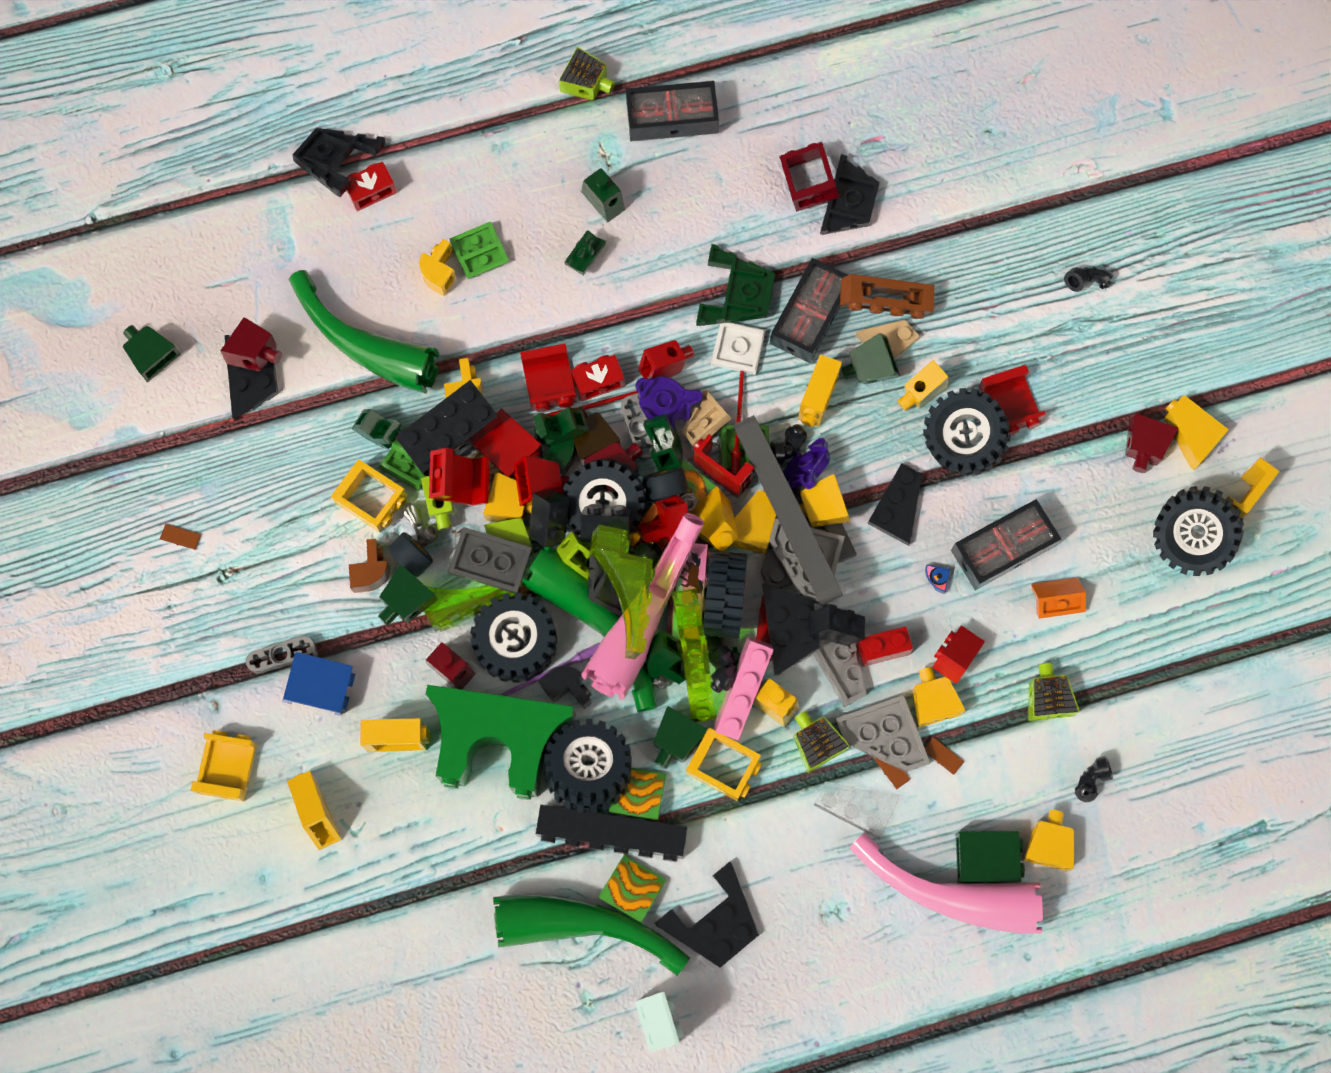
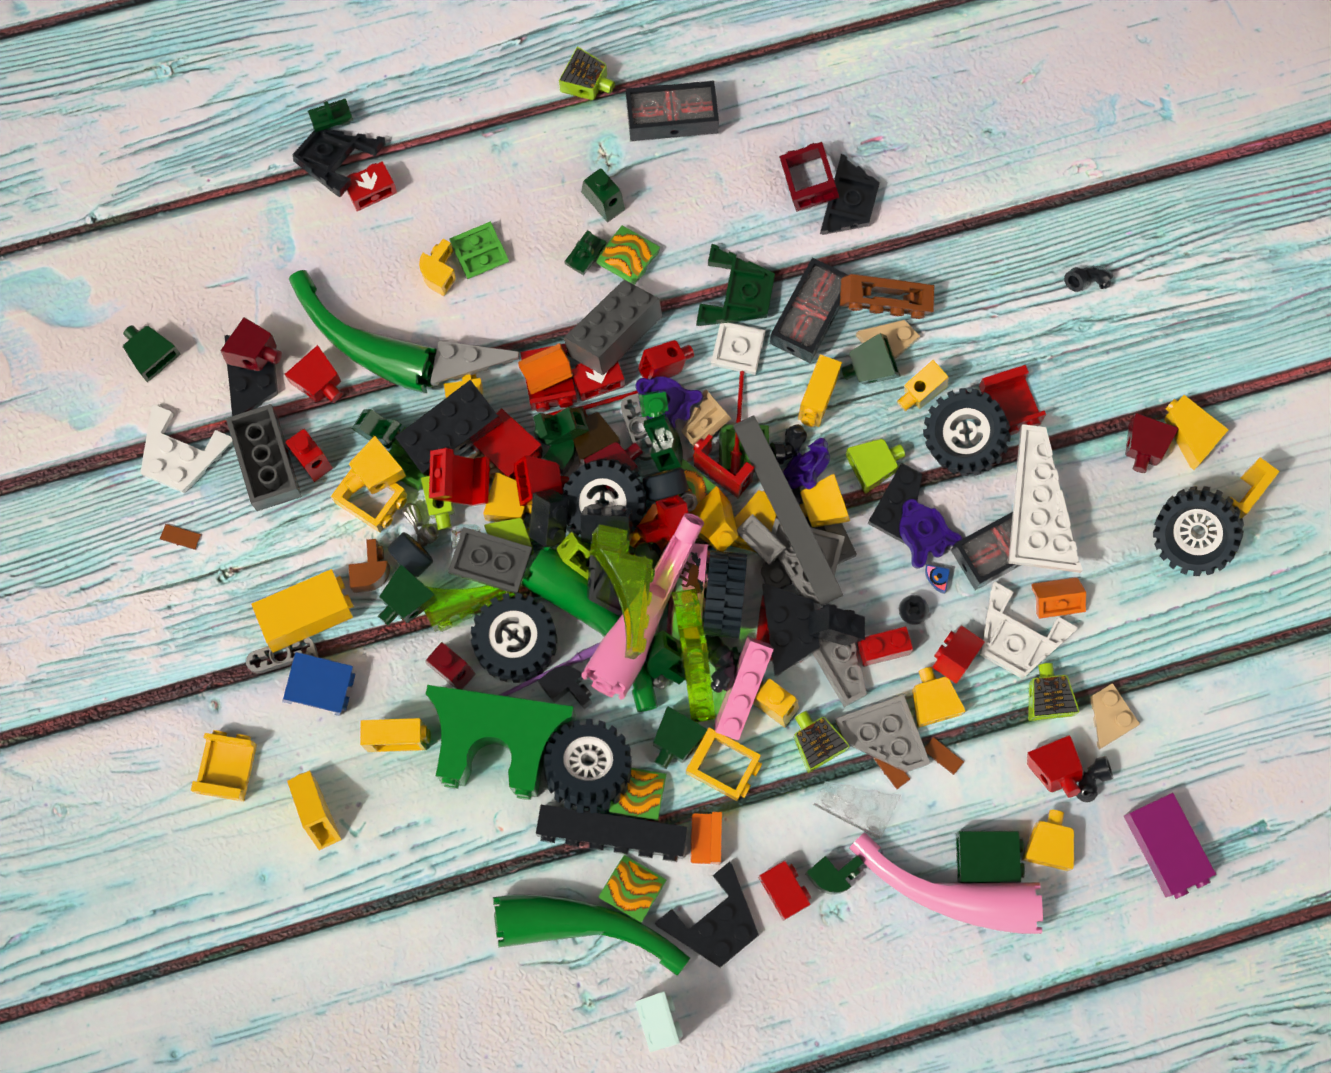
(174, 461): none -> white wing
(263, 457): none -> dark grey brick
(303, 610): none -> yellow brick
(308, 452): none -> red torso
(315, 376): none -> red torso
(330, 115): none -> dark green hips
(374, 468): none -> yellow torso
(458, 359): none -> light grey wing
(546, 368): none -> orange panel
(613, 327): none -> dark grey brick
(628, 255): none -> slope
(653, 403): none -> green brick
(706, 838): none -> orange panel
(760, 539): none -> light grey tile
(785, 890): none -> red brick
(829, 879): none -> dark green brick
(873, 462): none -> lime torso
(914, 618): none -> black piece
(925, 532): none -> dark purple tile
(1012, 643): none -> white wing
(1040, 516): none -> white wing
(1057, 766): none -> red torso
(1111, 716): none -> tan wing
(1170, 846): none -> magenta brick

